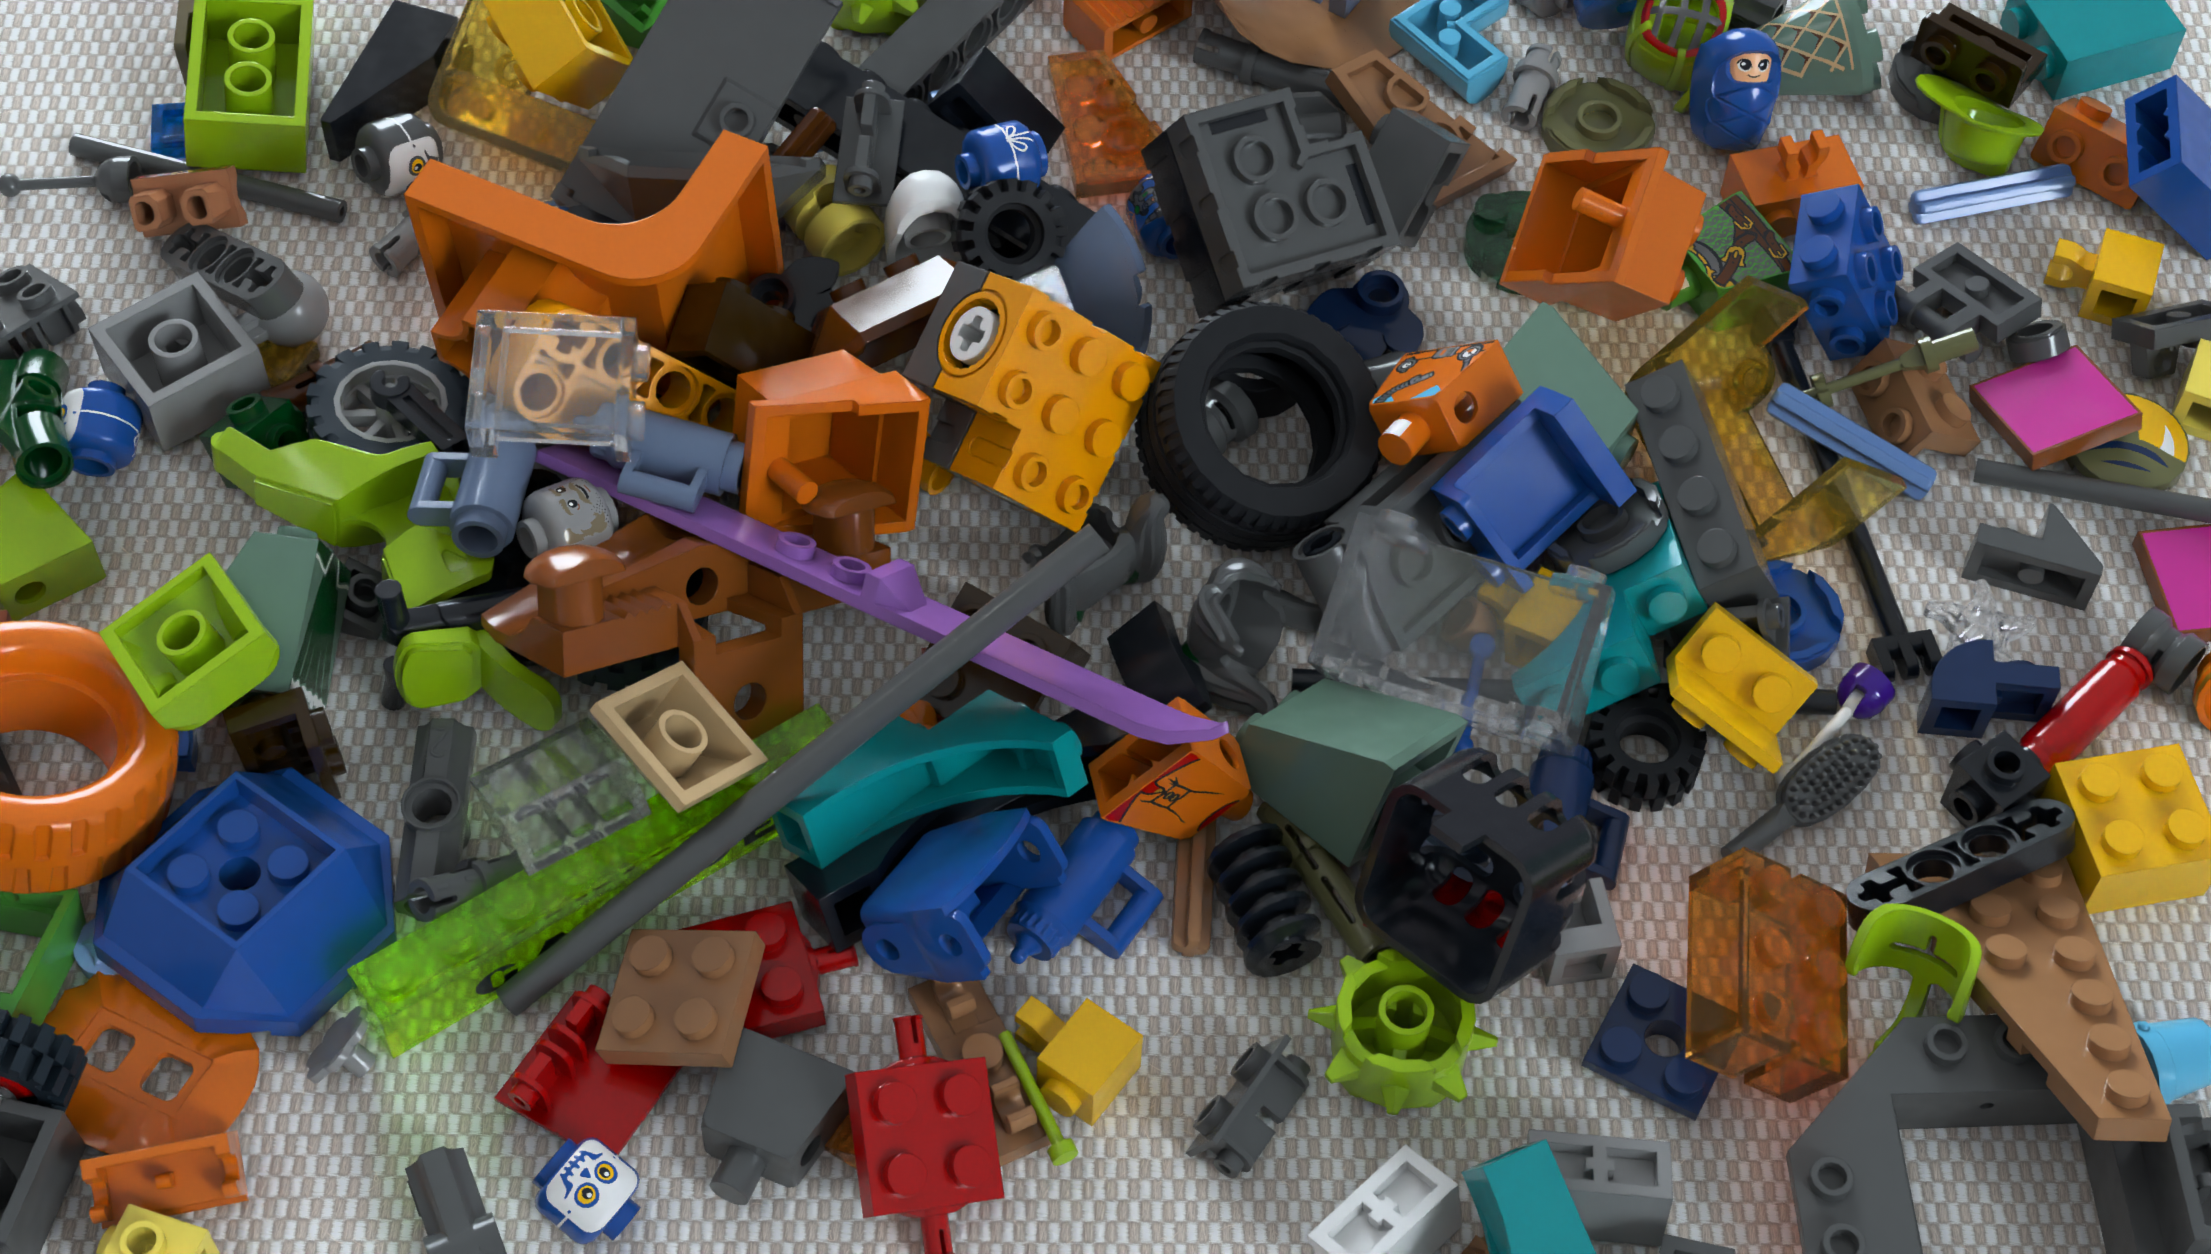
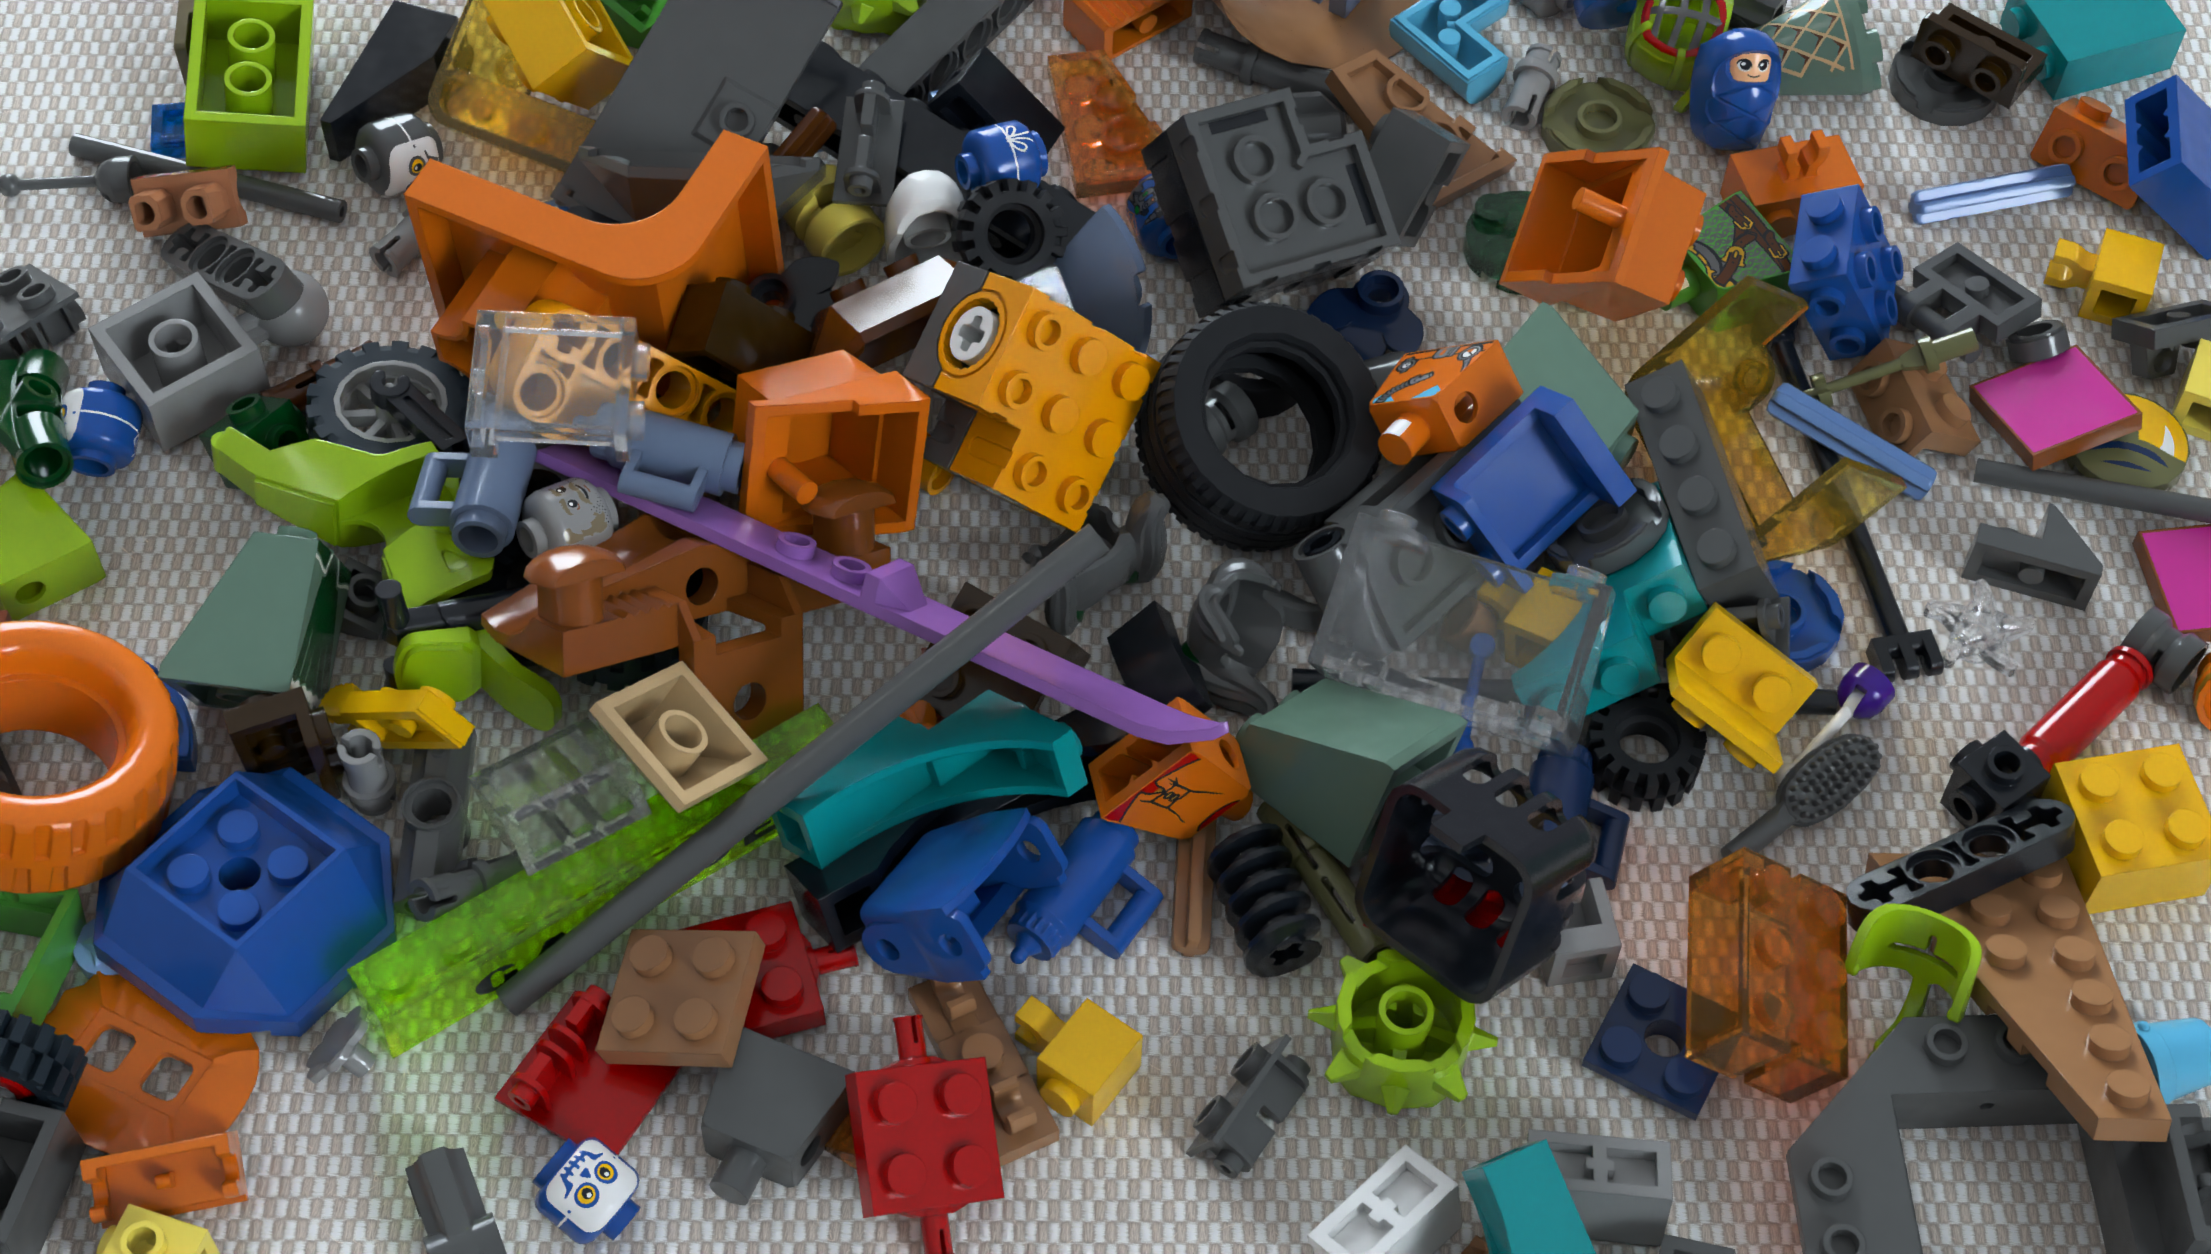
(192, 647): lime slope -> none
(286, 362): clear yellow tile -> none
(367, 776): none -> light grey pin
(400, 717): none -> yellow hinge
(1062, 1149): lime piece -> none
(1974, 688): dark blue brick -> none
(1976, 129): lime piece -> none

